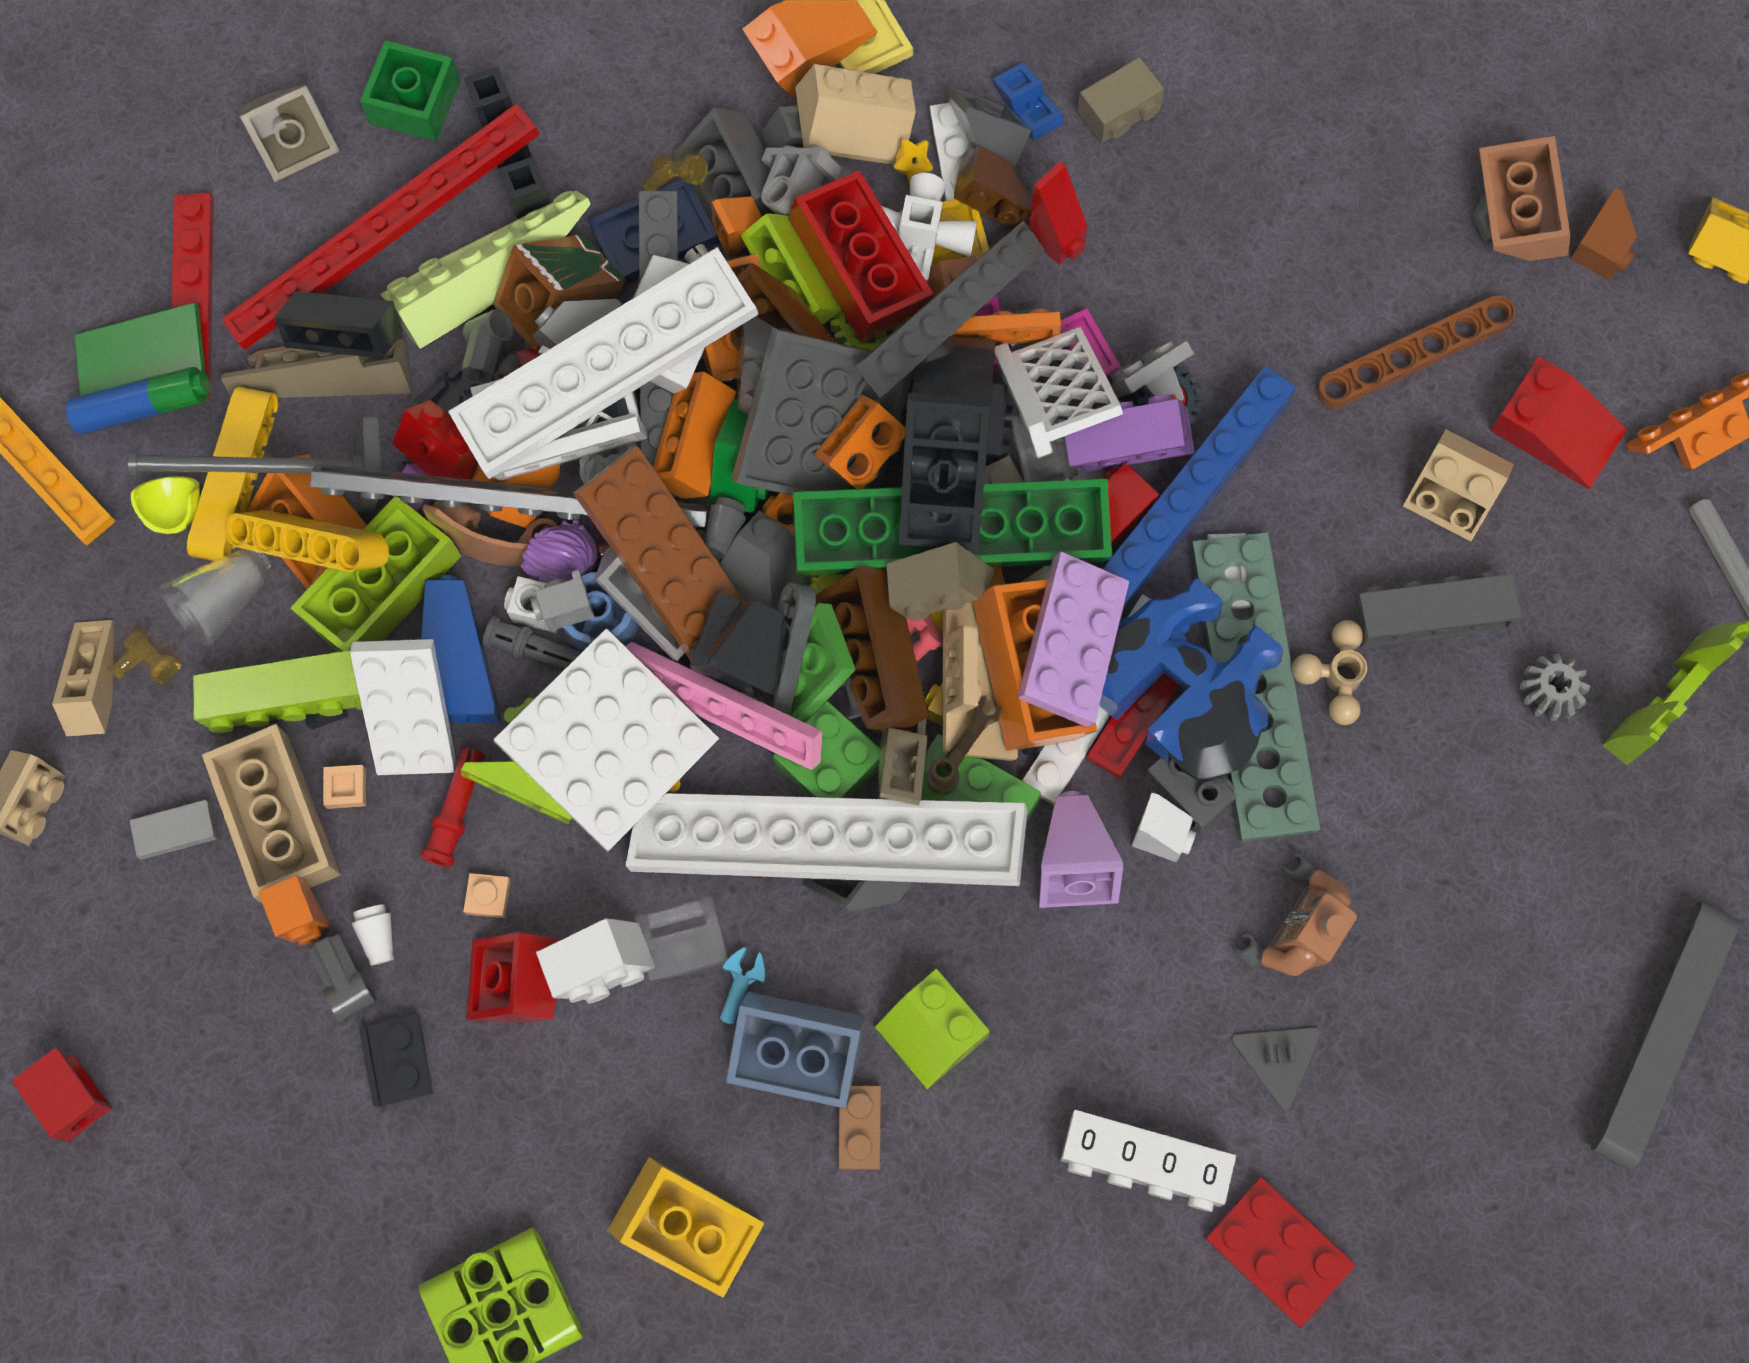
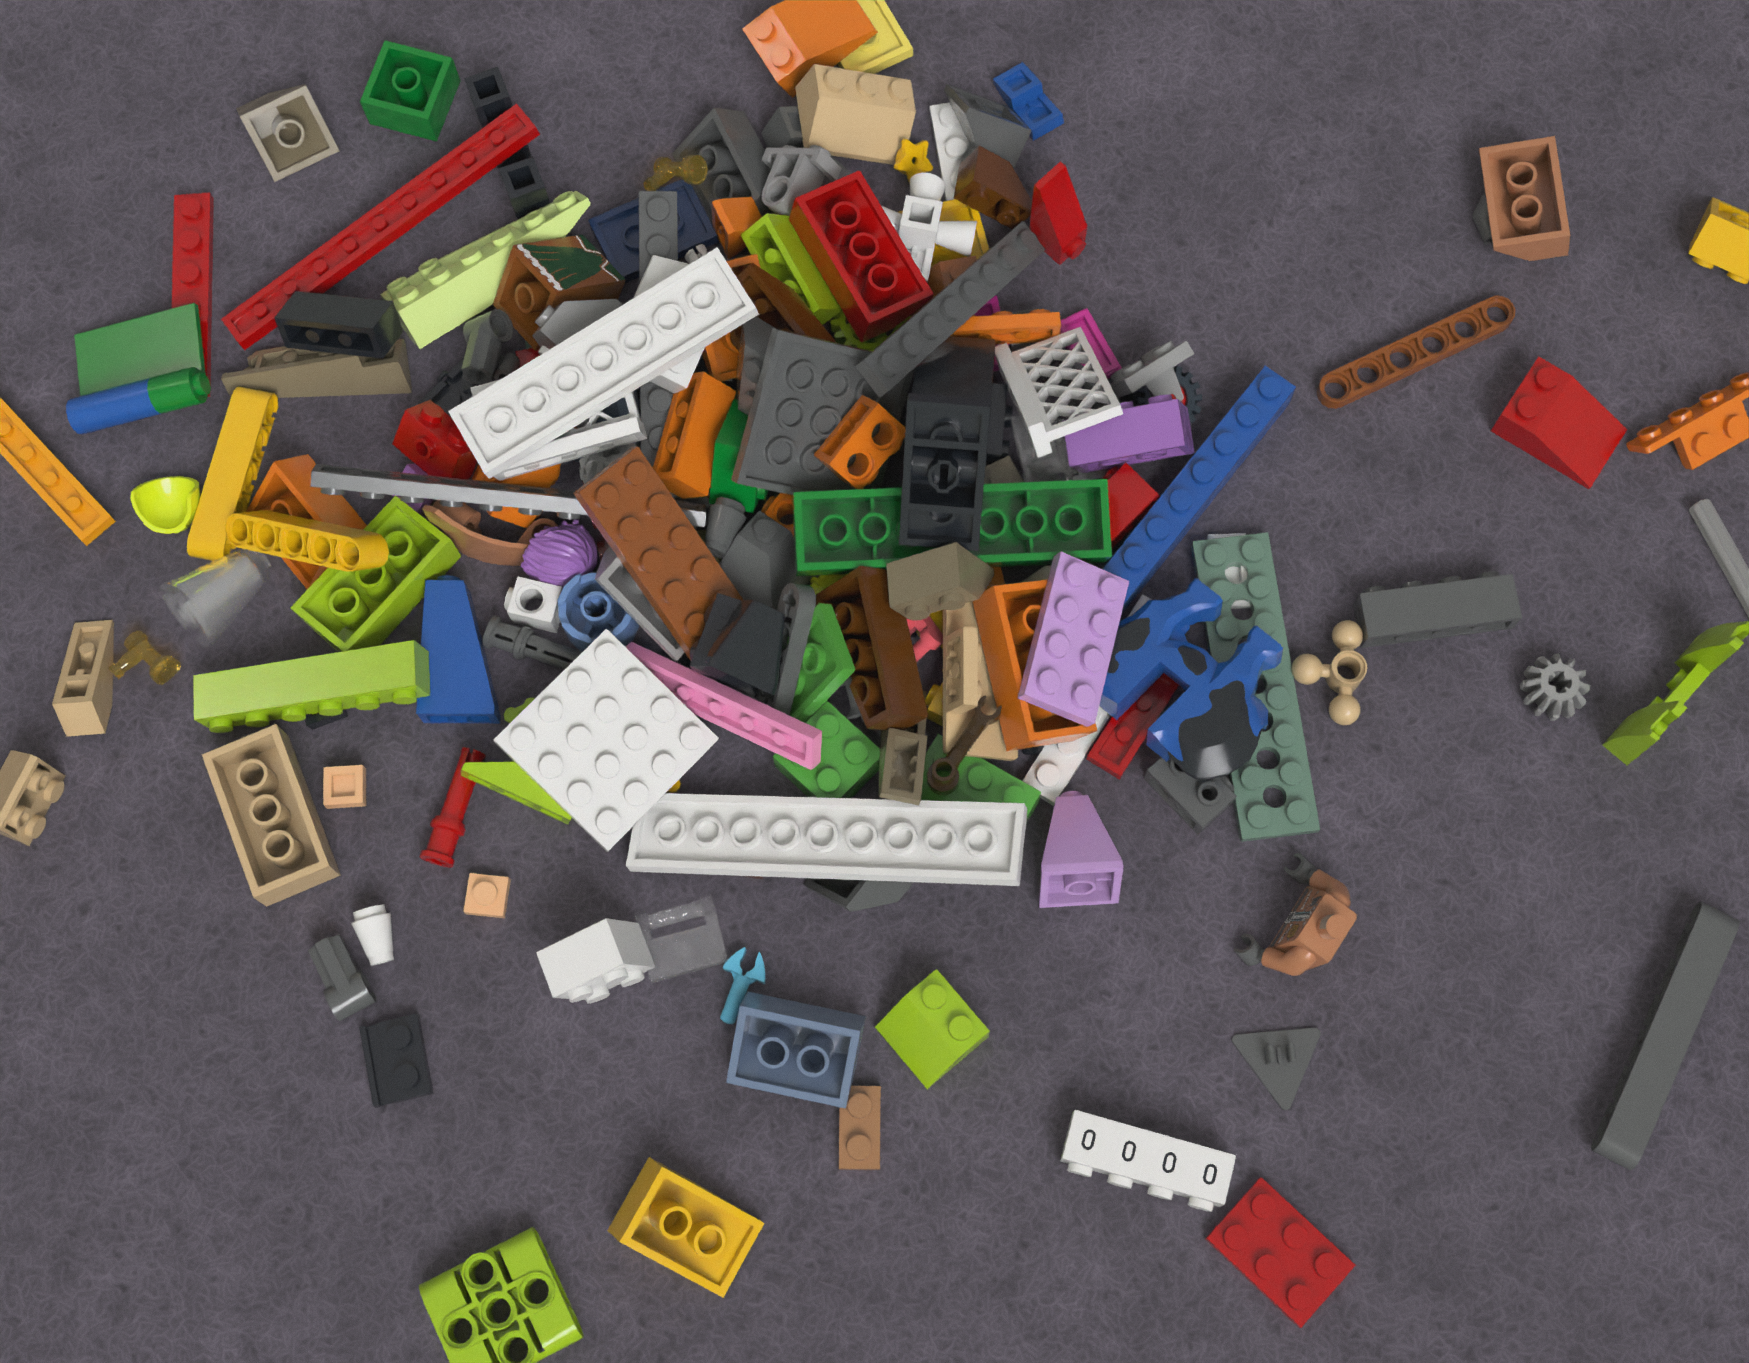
(61, 1095): red piece -> none
(173, 829): light grey tile -> none
(294, 911): orange slope -> none
(366, 457): dark grey tile -> none
(403, 706): white plate -> none
(509, 980): red slope -> none
(562, 602): light grey brick -> none
(1121, 100): dark tan brick -> none
(1164, 829): white slope -> none
(1458, 485): tan slope -> none
(1608, 239): dark orange slope -> none

